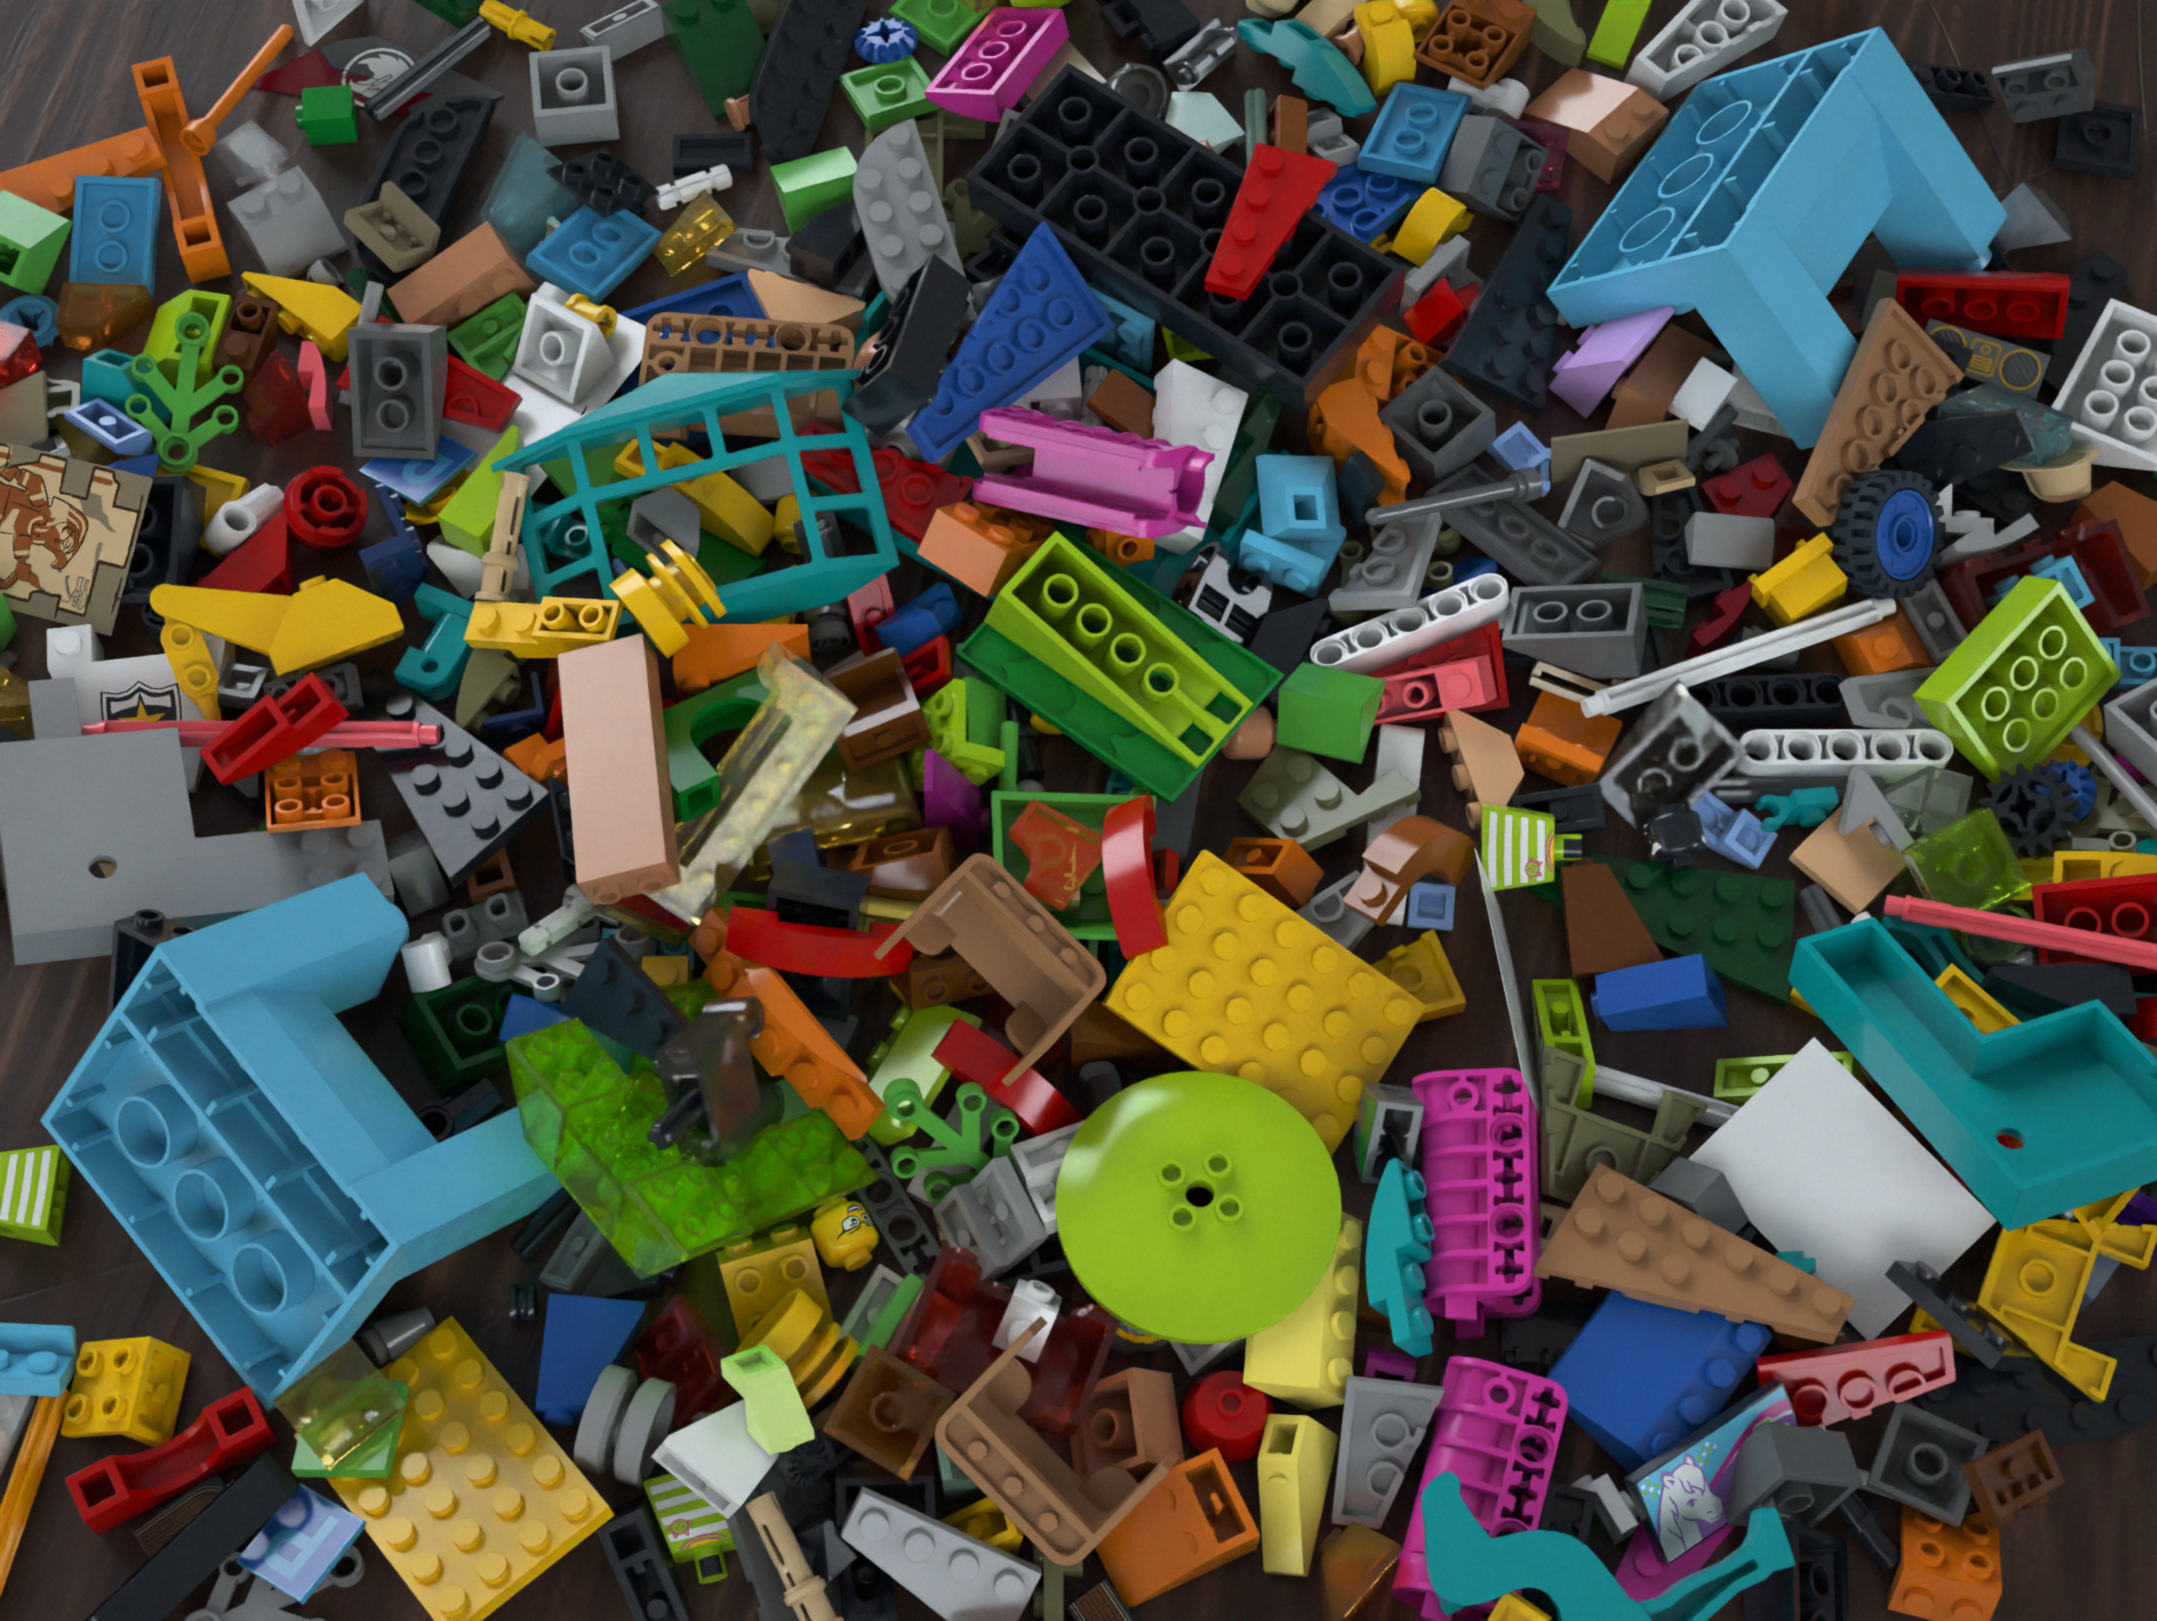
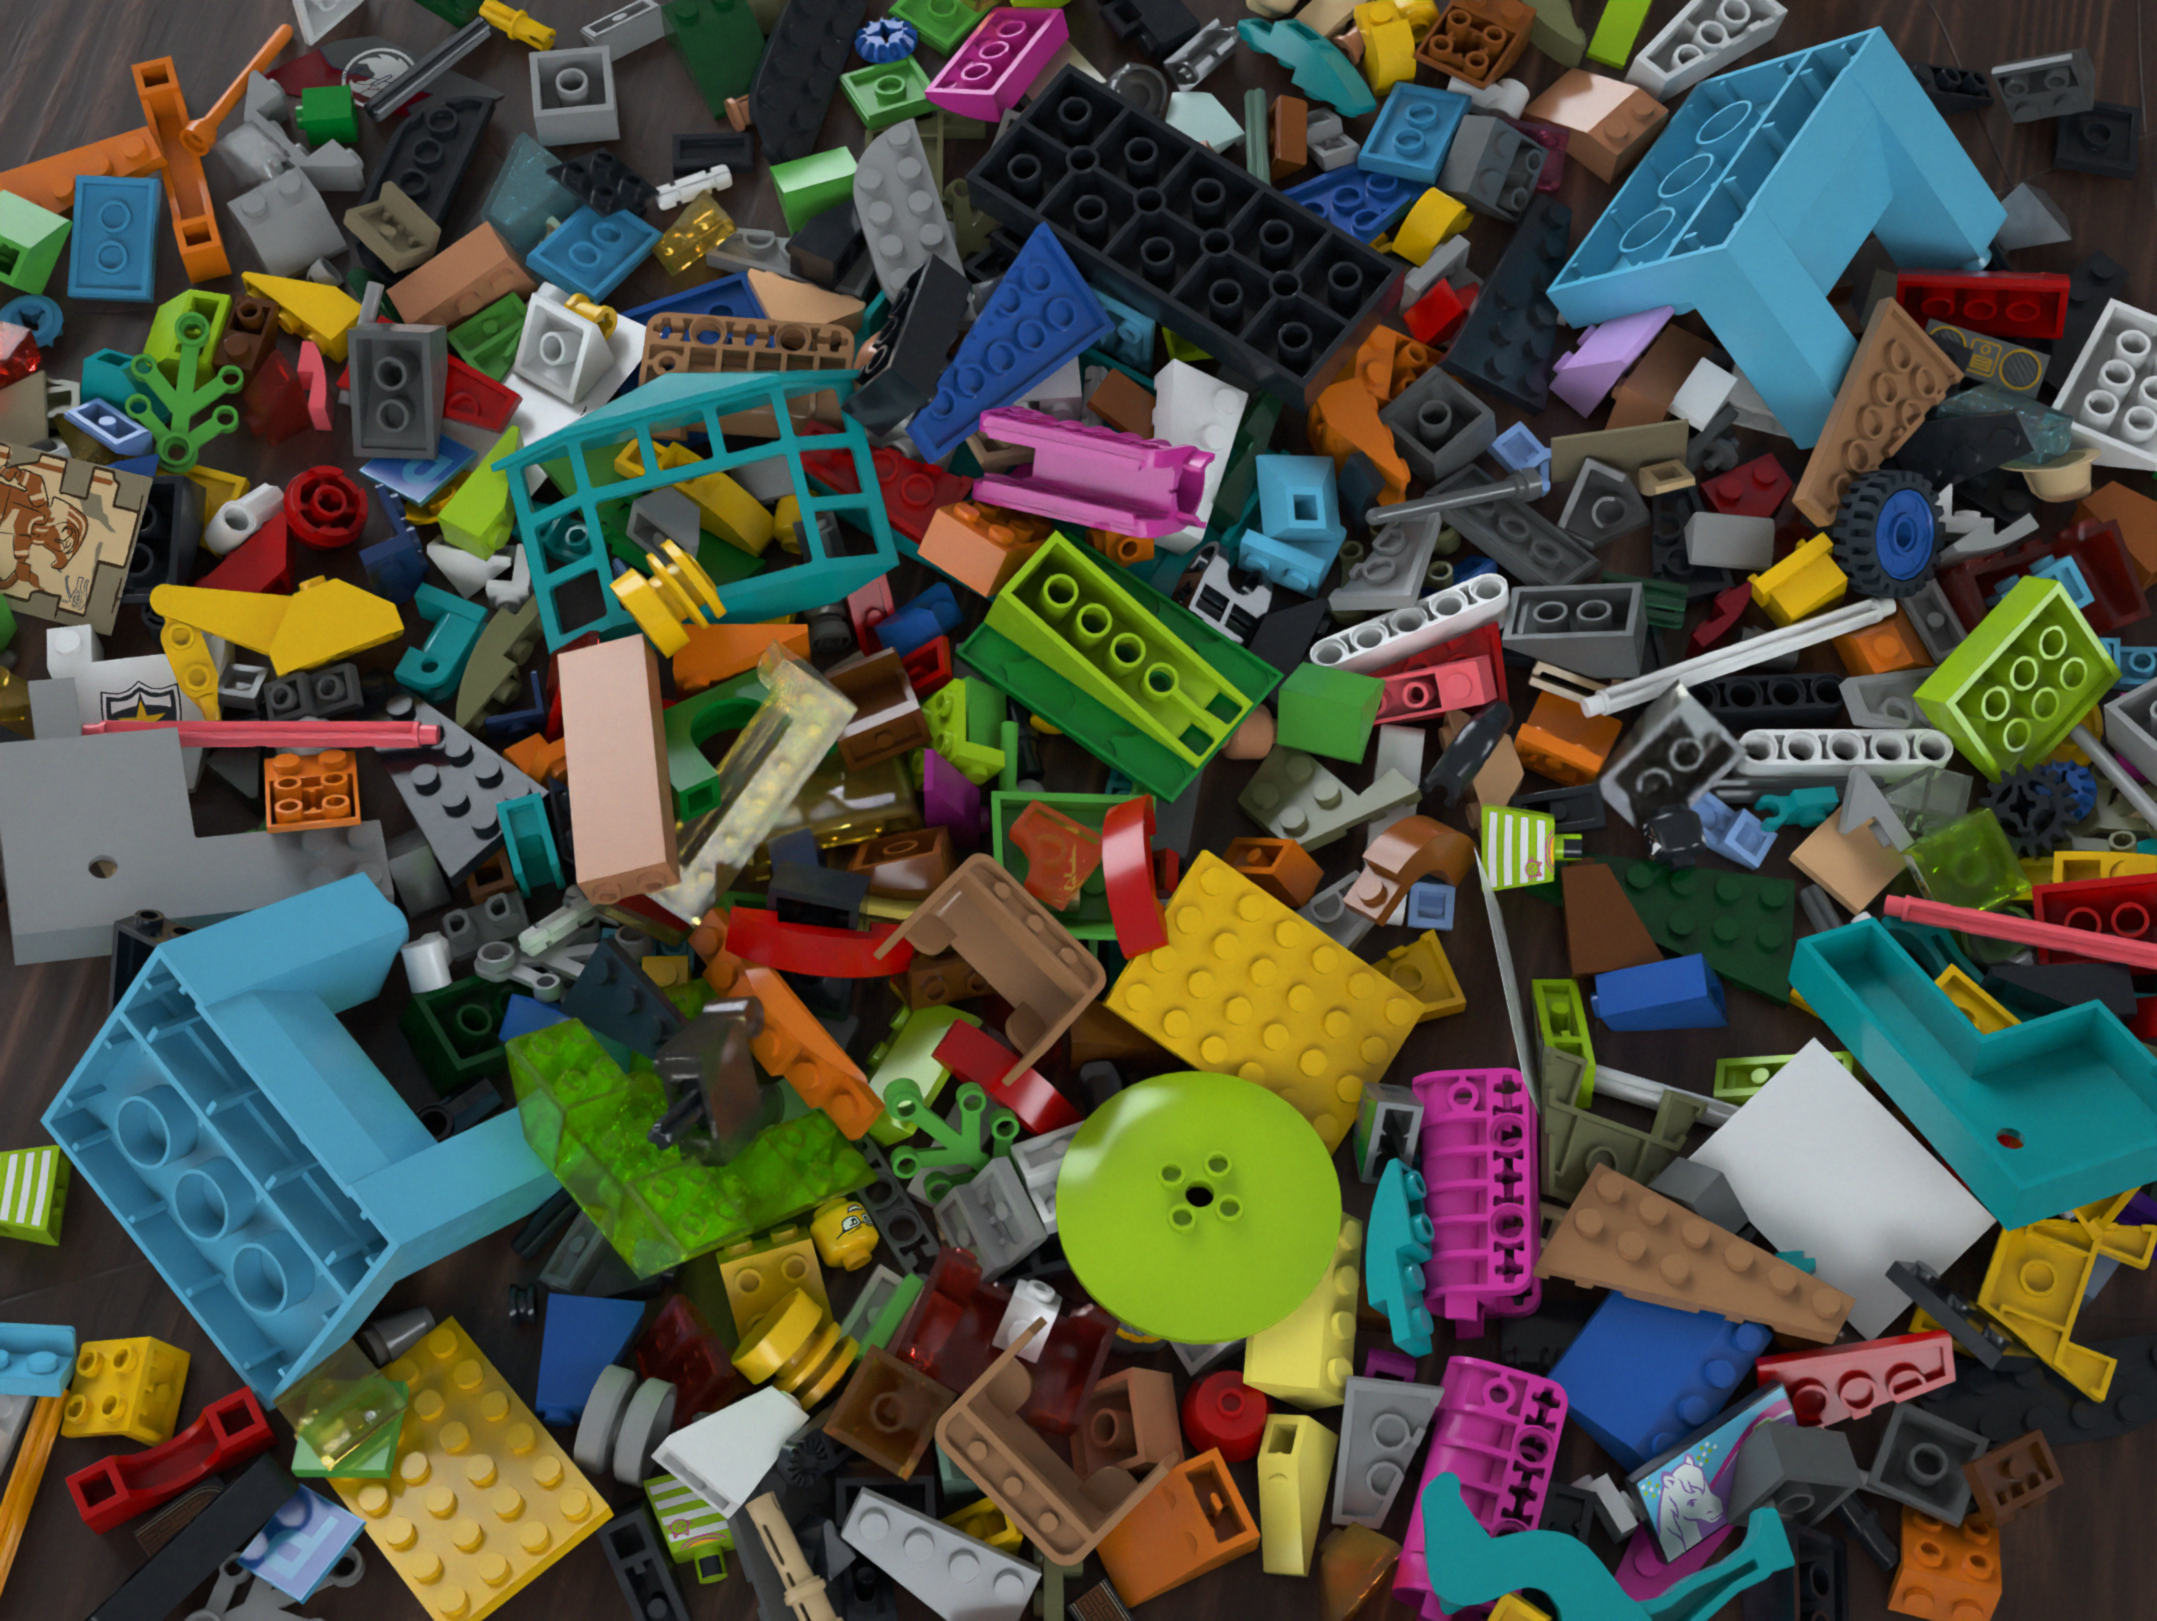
(101, 313): clear orange slope -> none
(274, 730): red slope -> none
(328, 167): none -> light grey slope
(501, 559): tan pin -> none
(530, 843): none -> teal piece
(543, 628): yellow slope -> none
(771, 1399): yellowish green slope -> none
(1264, 216): red wing -> none
(1469, 751): none -> black piece

